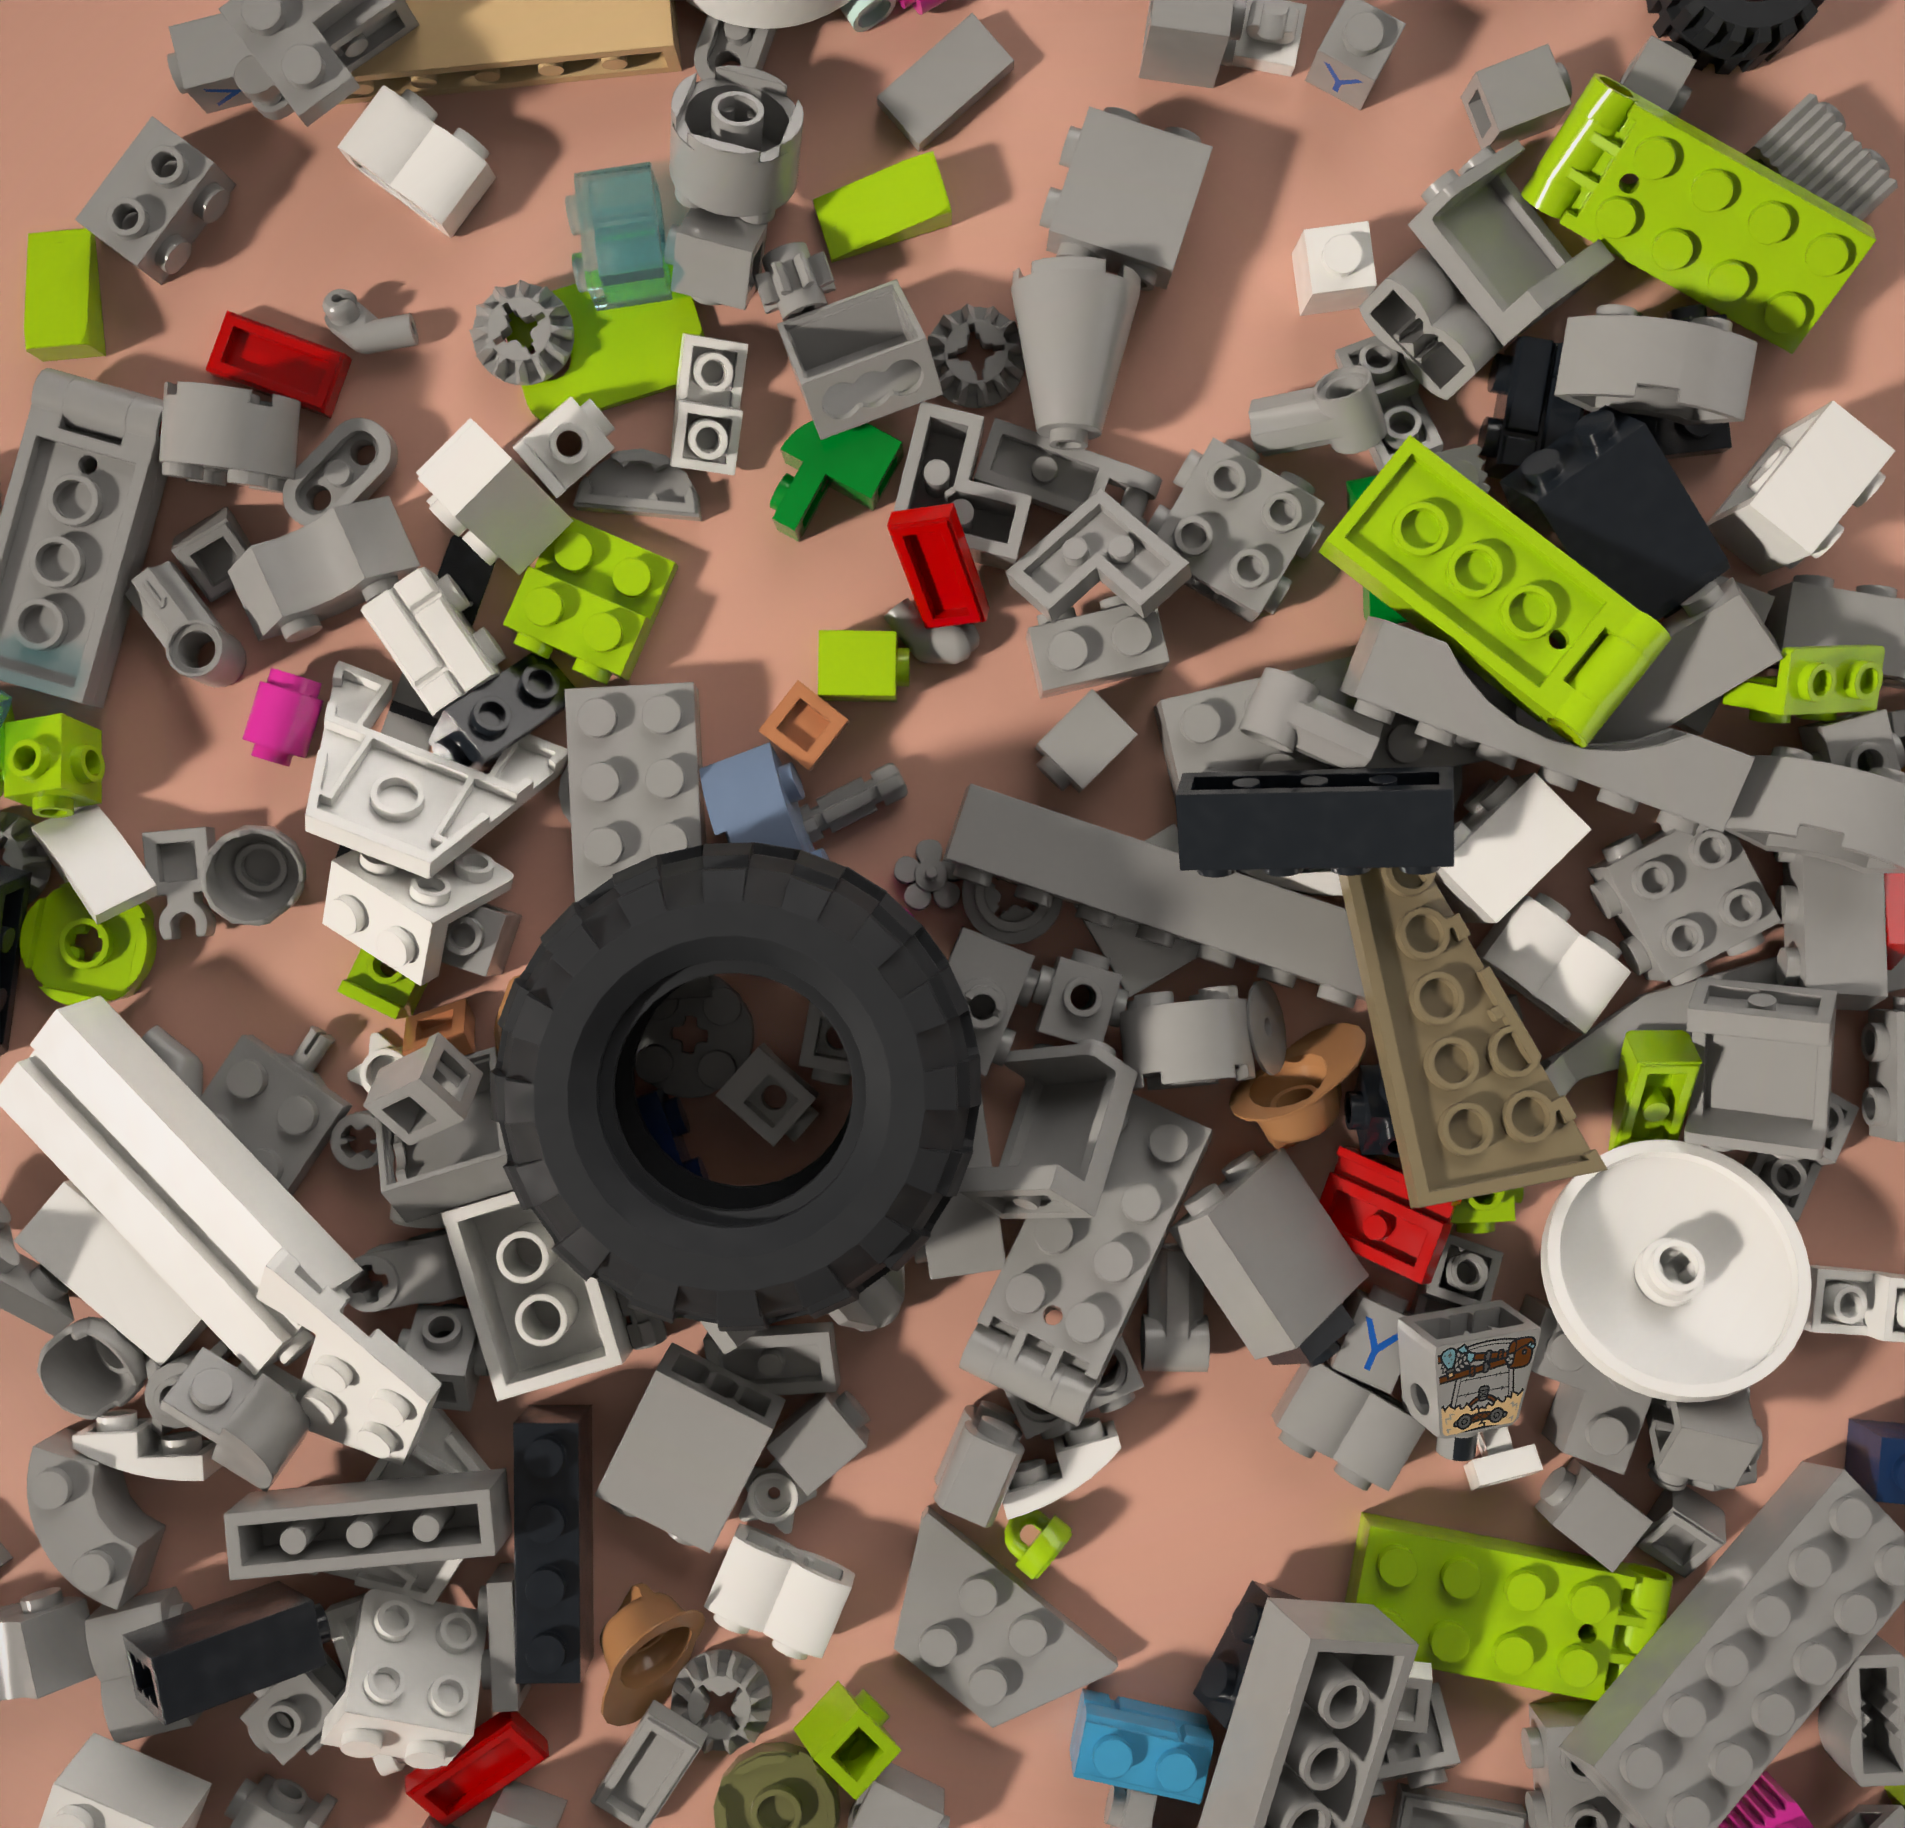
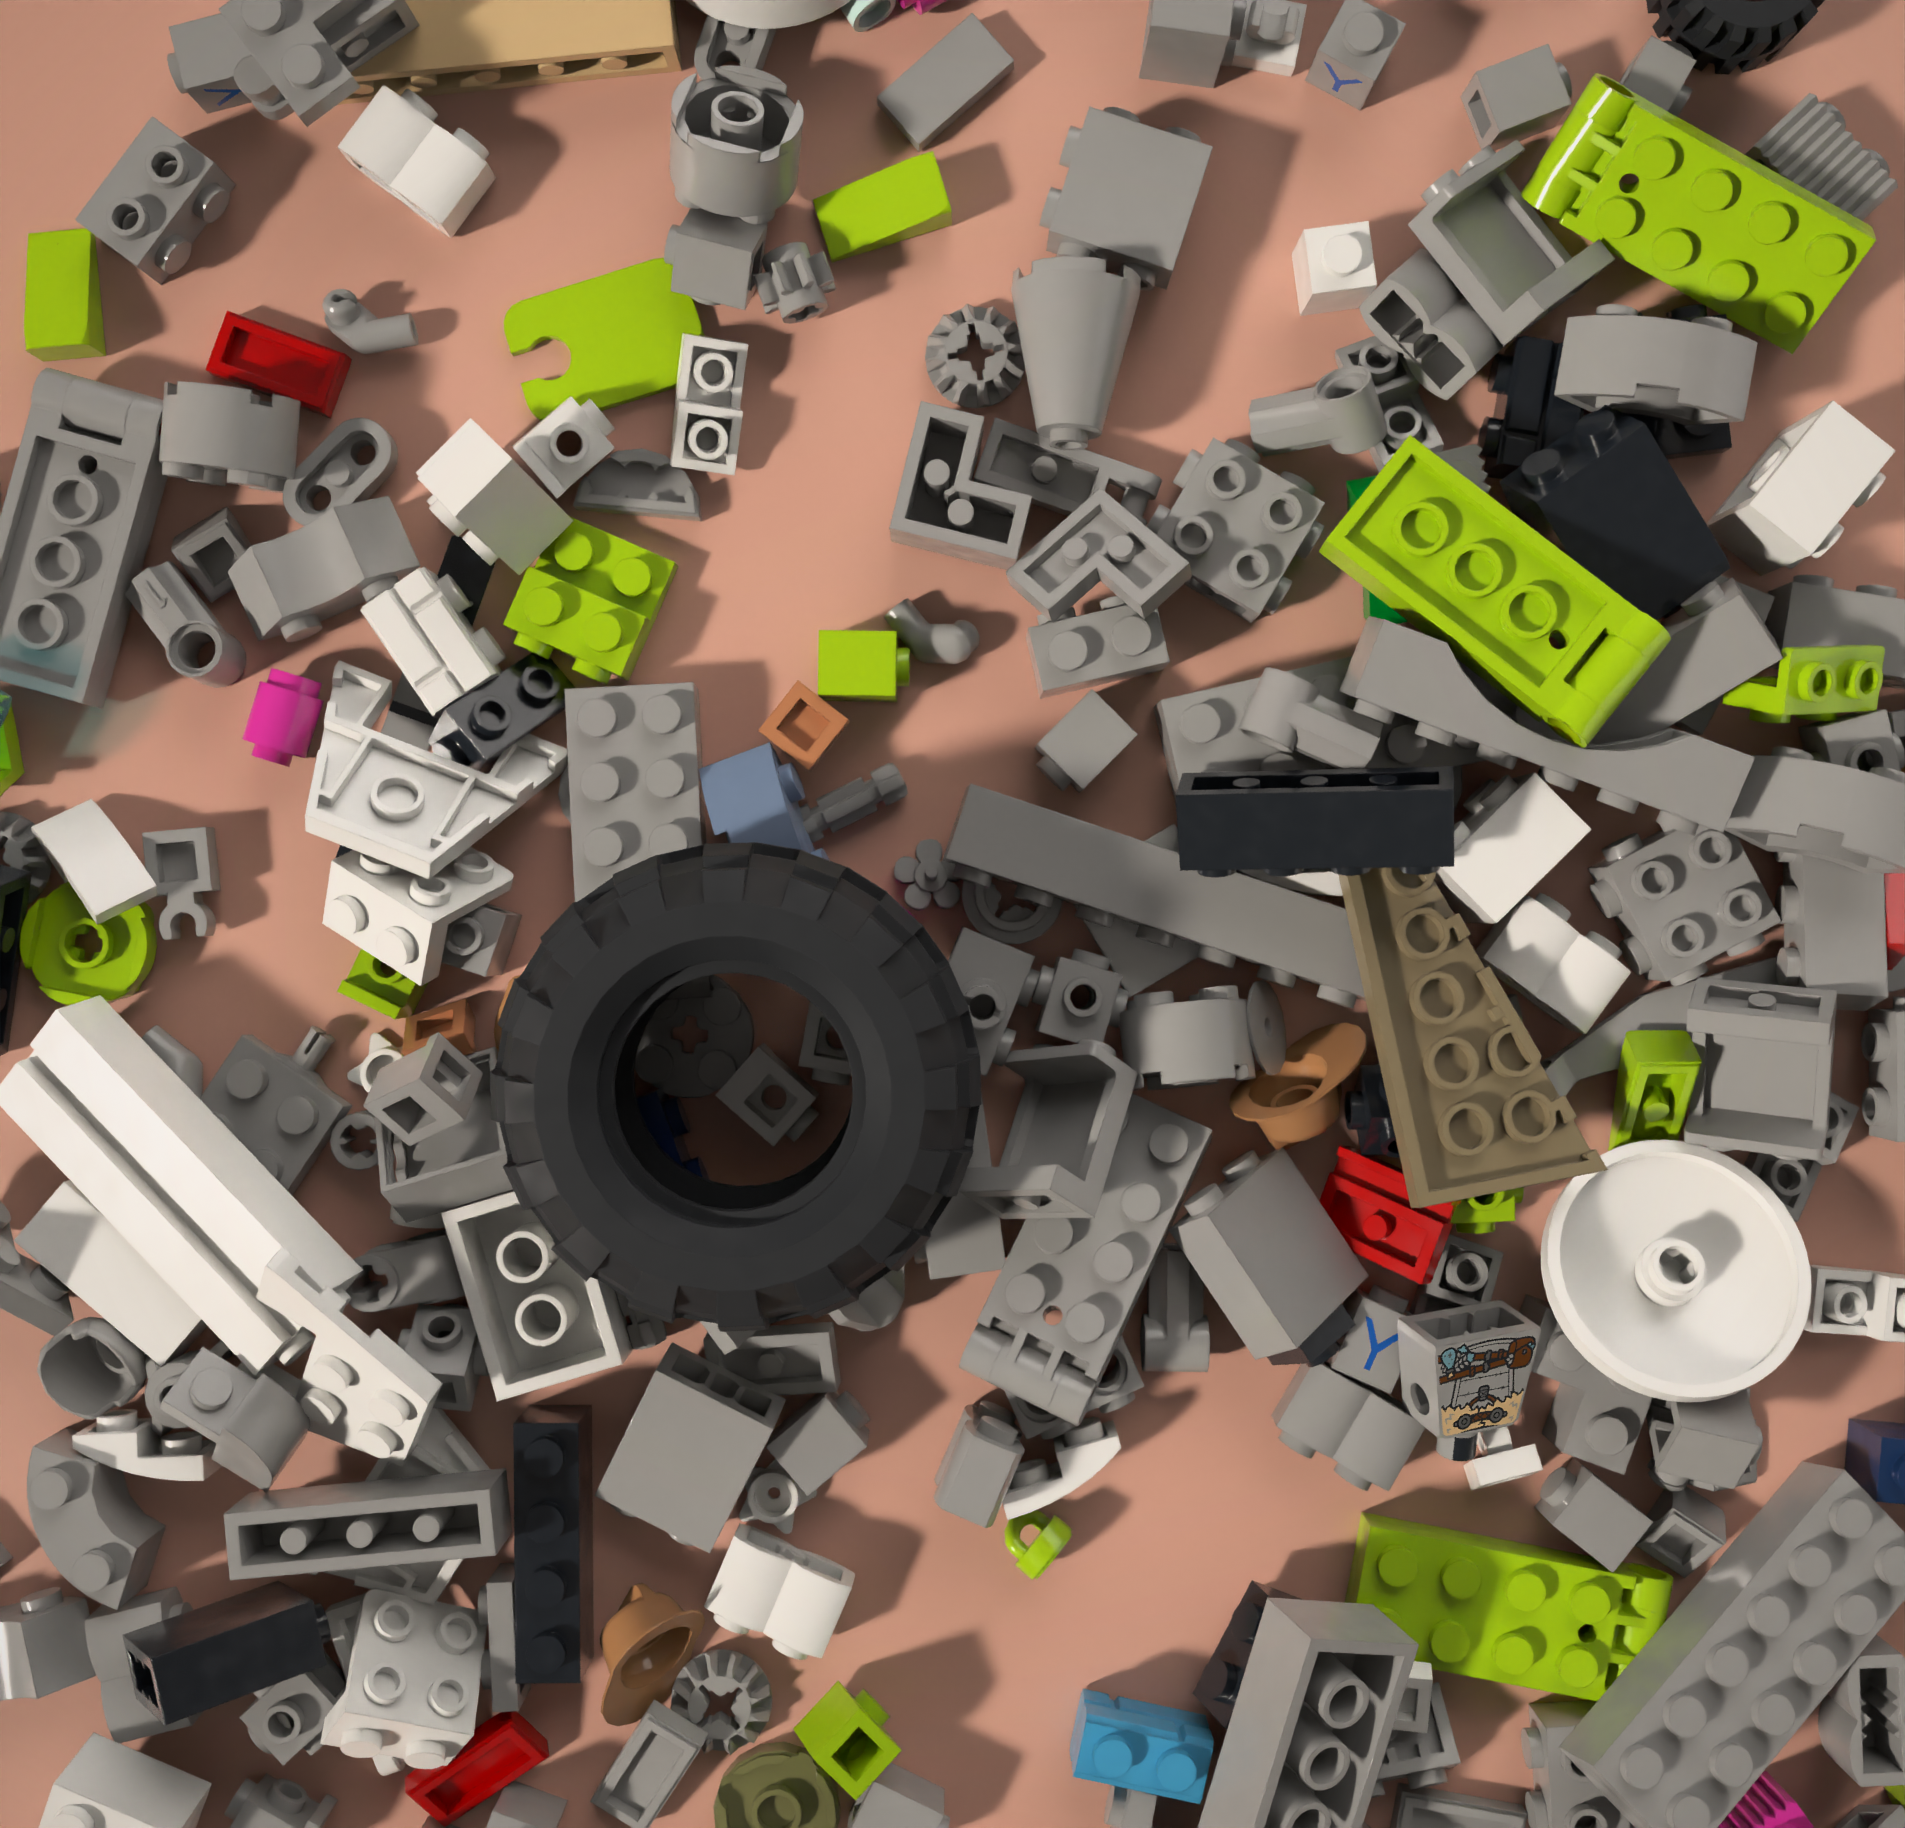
(53, 764): lime brick -> none
(253, 875): light grey hair -> none
(551, 337): light grey gear -> none
(620, 236): clear light blue brick -> none
(851, 462): green brick -> none
(860, 359): light grey piece -> none
(938, 565): red tile -> none
(988, 1631): light grey wing -> none

